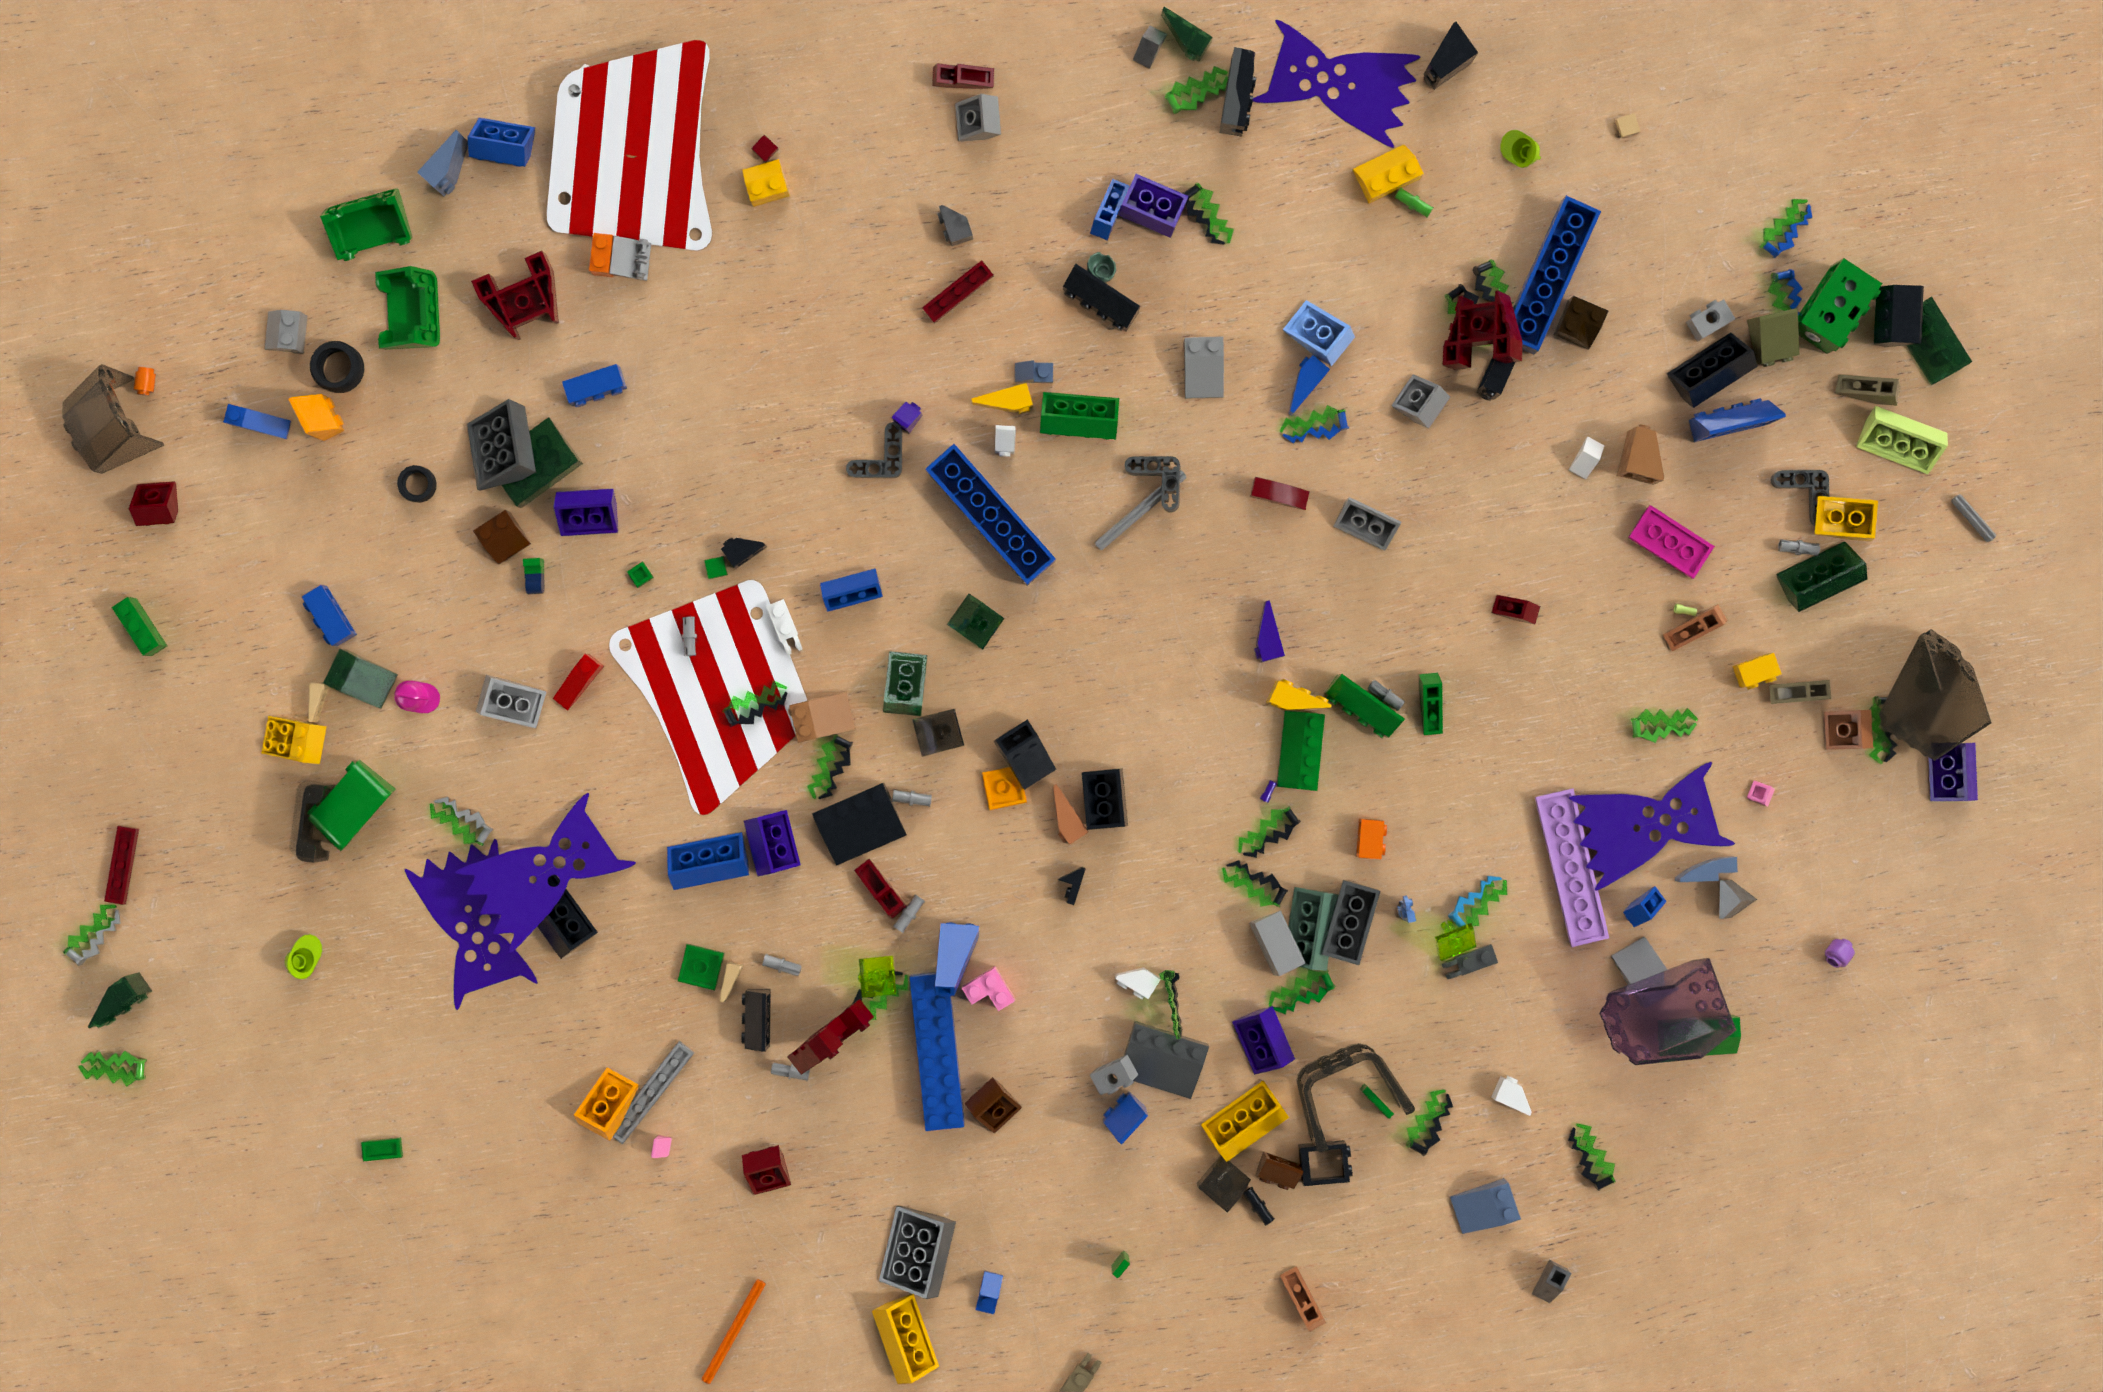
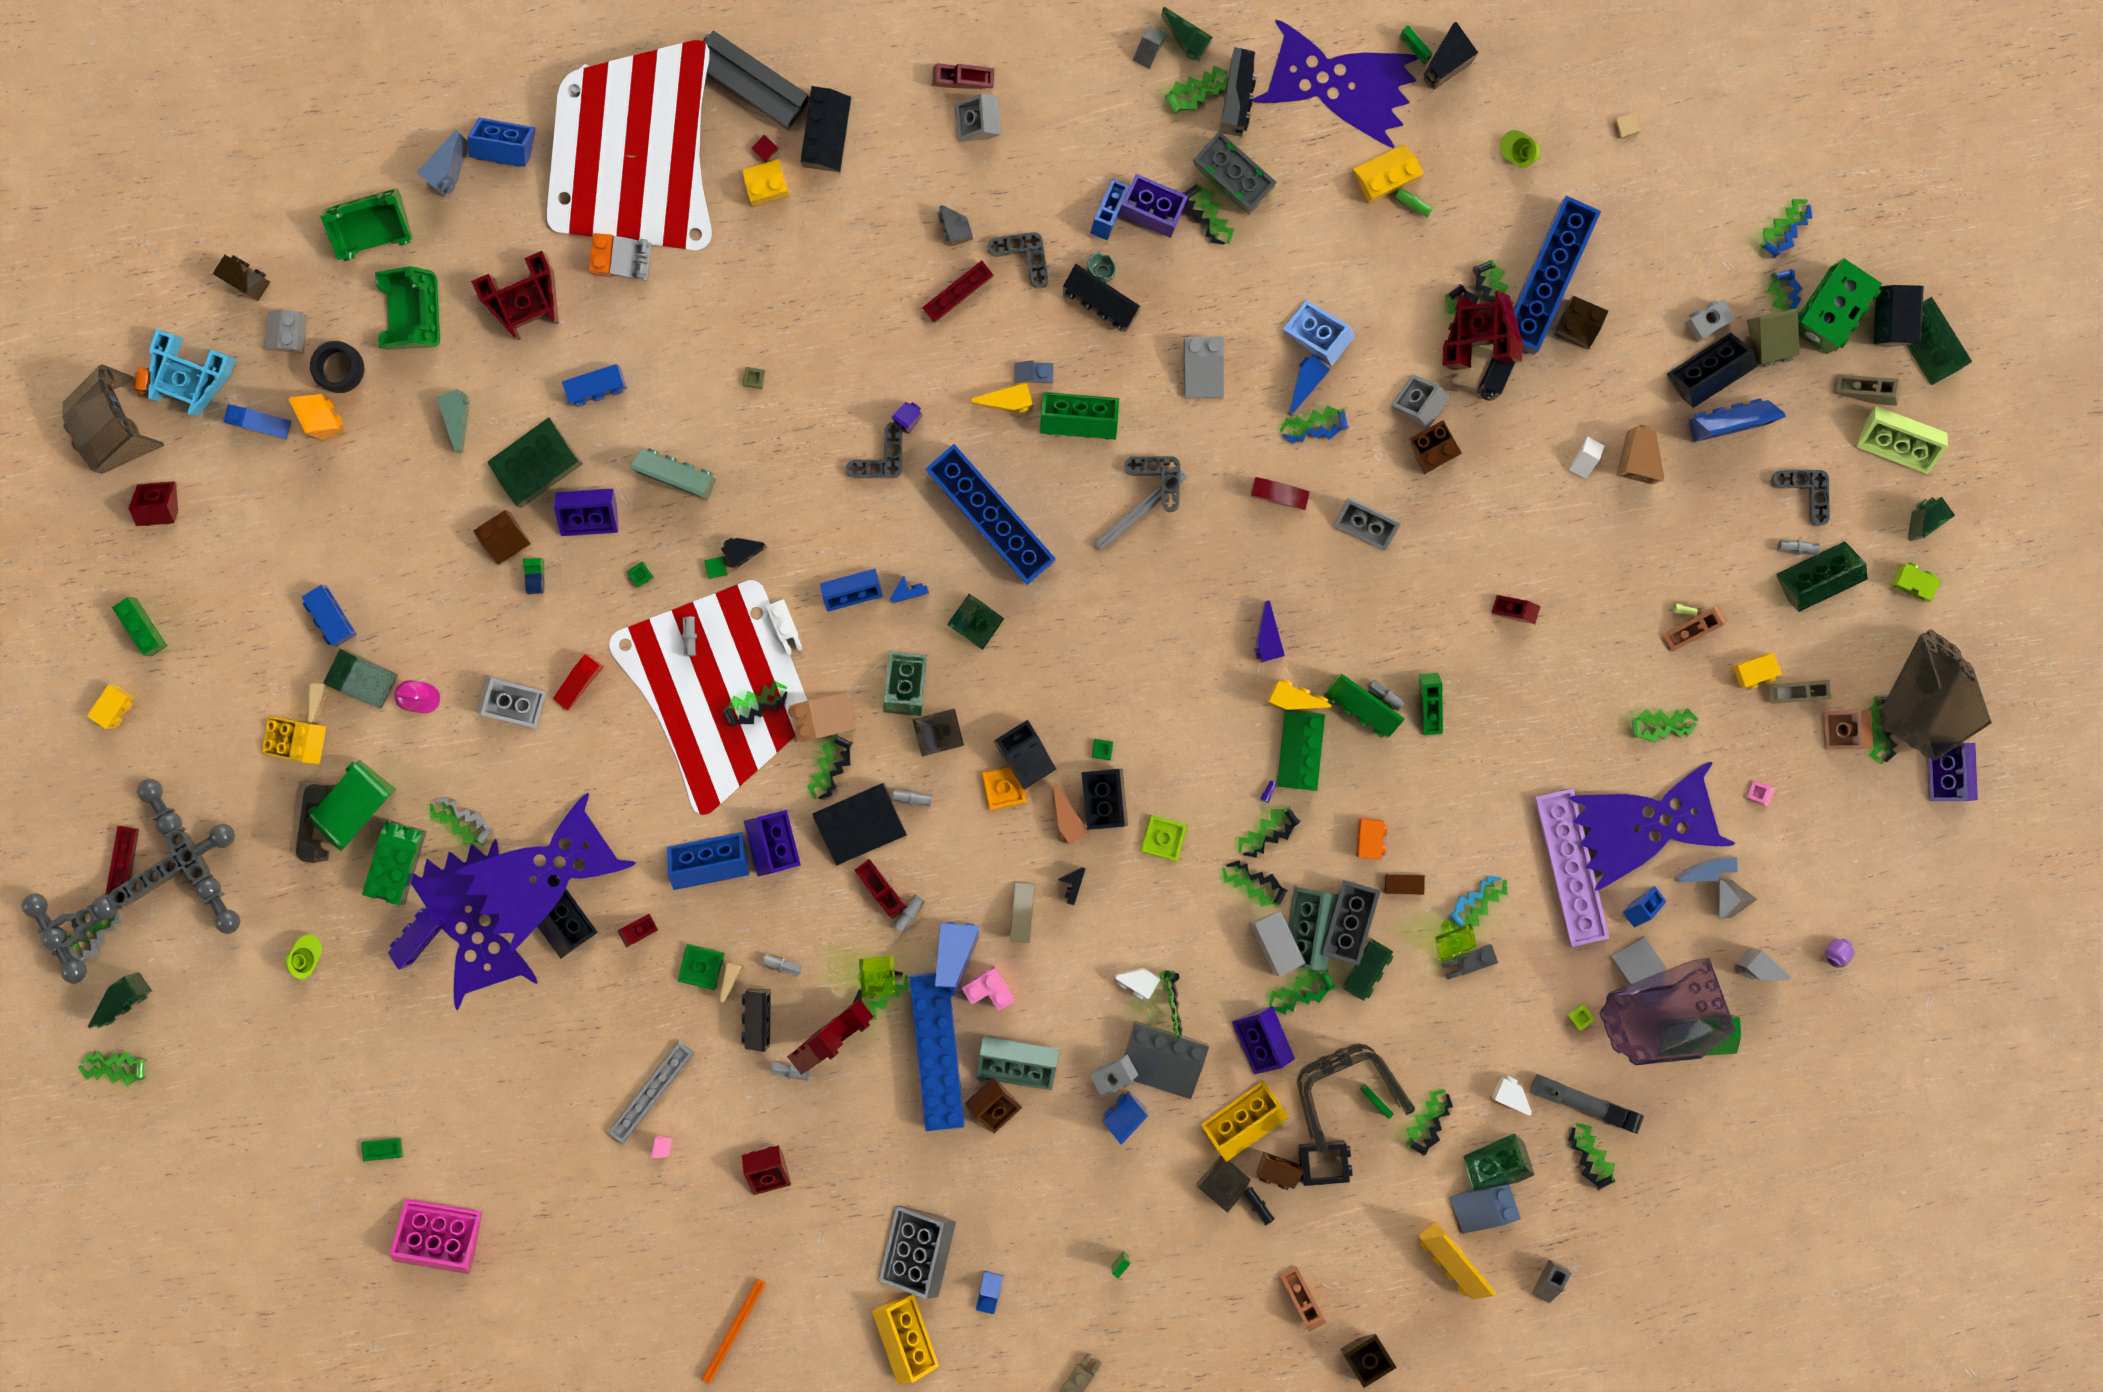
(106, 906): none -> dark grey piece
(111, 707): none -> yellow brick
(184, 378): none -> medium azure wedge
(237, 273): none -> dark brown slope
(394, 862): none -> green piece
(402, 478): black tyre -> none
(416, 937): none -> dark purple slope
(436, 1236): none -> dark pink slope
(455, 415): none -> sand green slope
(501, 446): dark grey slope -> none
(606, 1104): light orange slope -> none
(637, 930): none -> dark red slope
(674, 474): none -> sand green slope
(753, 378): none -> olive tile
(754, 81): none -> dark grey brick
(825, 129): none -> black slope
(902, 593): none -> blue slope
(1005, 440): white slope -> none
(1017, 1063): none -> sand green slope
(1022, 912): none -> dark tan slope
(1031, 251): none -> dark grey beam
(1102, 749): none -> green tile
(1164, 838): none -> lime tile
(1234, 173): none -> dark grey piece
(1368, 1359): none -> dark brown slope
(1369, 971): none -> clear green brick
(1404, 884): none -> reddish brown tile
(1405, 910): medium blue hinge -> none
(1416, 44): none -> green tile
(1434, 447): none -> reddish brown slope
(1455, 1262): none -> yellow slope
(1499, 1163): none -> clear green slope
(1581, 1017): none -> lime plate
(1601, 1109): none -> dark grey piece
(1671, 541): dark pink plate -> none
(1760, 966): none -> light grey slope
(1846, 518): yellow slope -> none
(1920, 583): none -> lime brick
(1928, 517): none -> clear green slope
(1973, 518): light grey axle -> none

